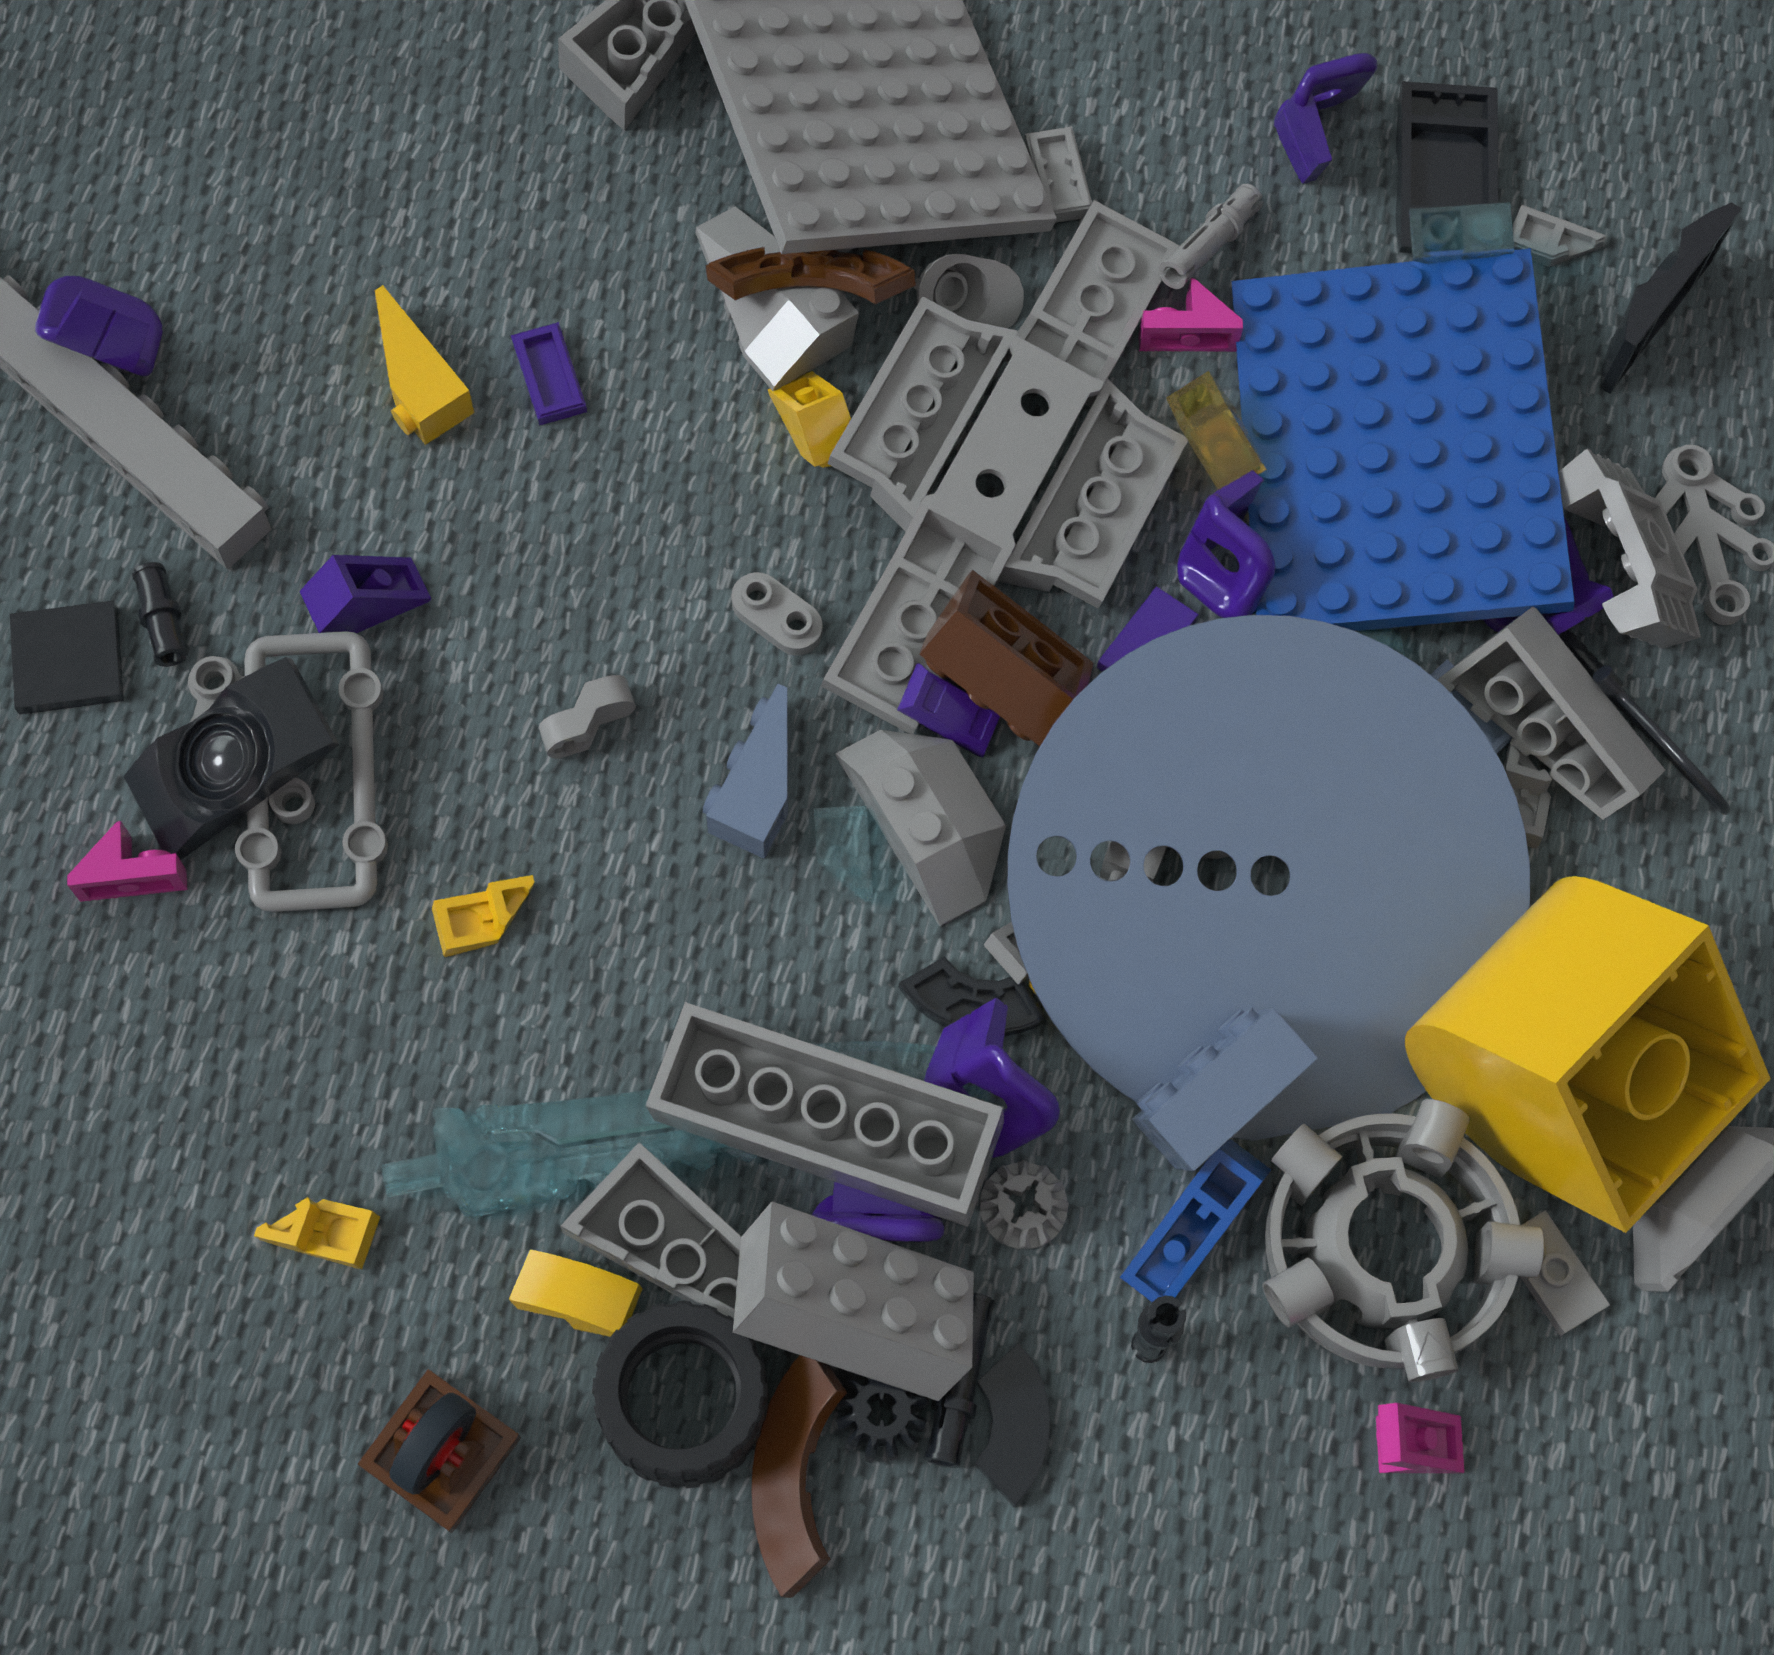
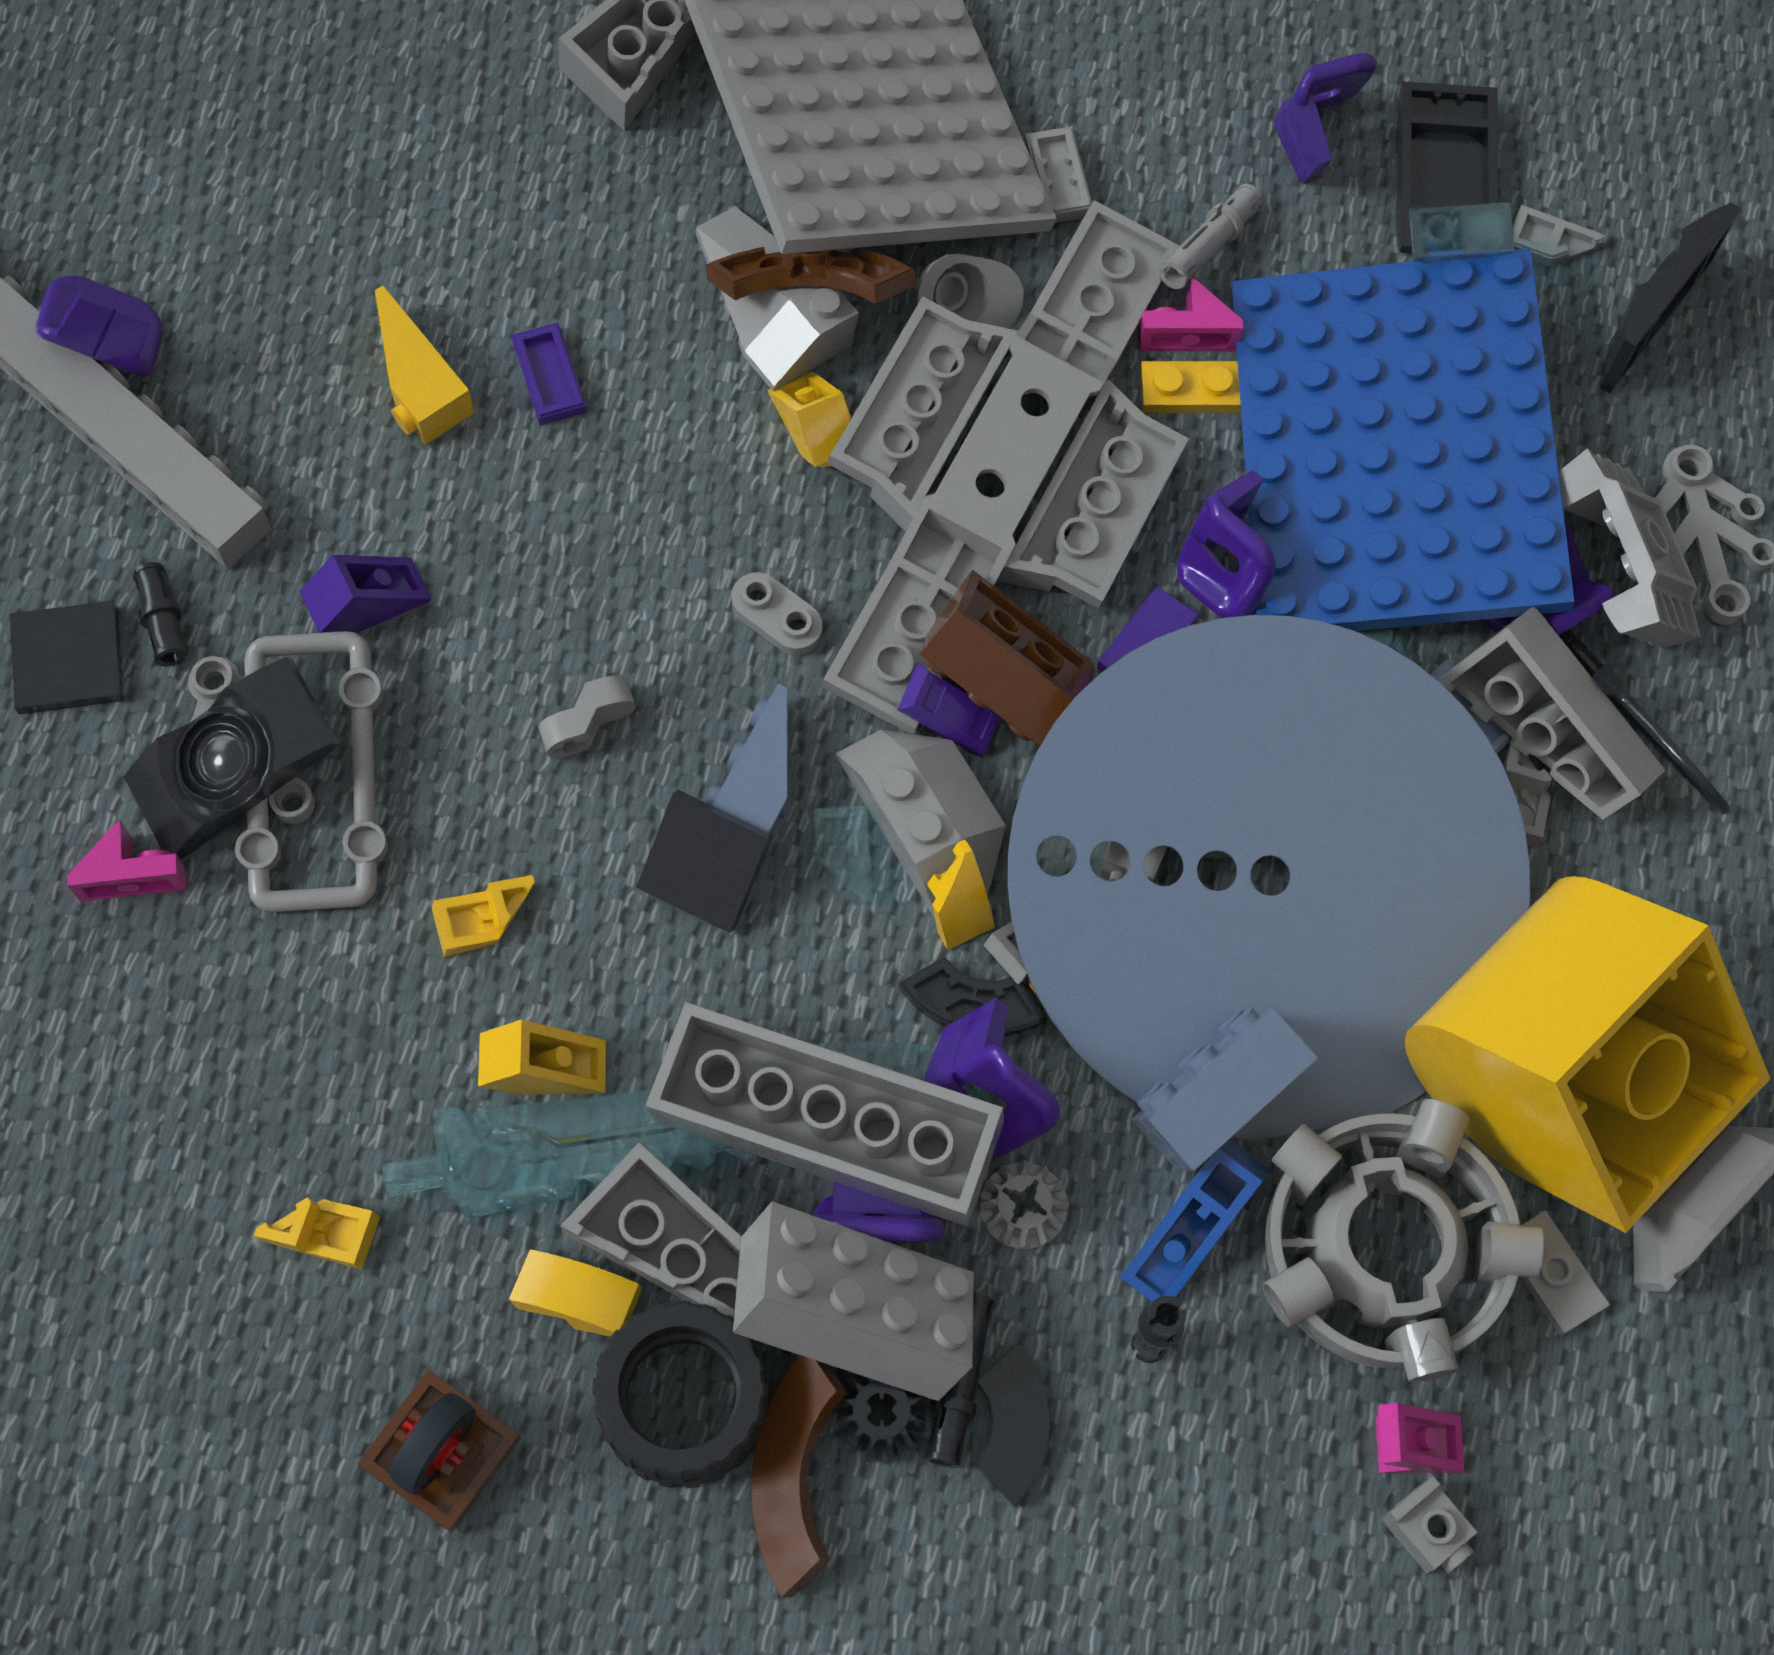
(541, 1060): none -> yellow slope
(704, 861): none -> black tile
(961, 900): none -> yellow slope
(1190, 387): none -> yellow plate
(1215, 430): clear yellow slope -> none
(1410, 1526): none -> light grey brick

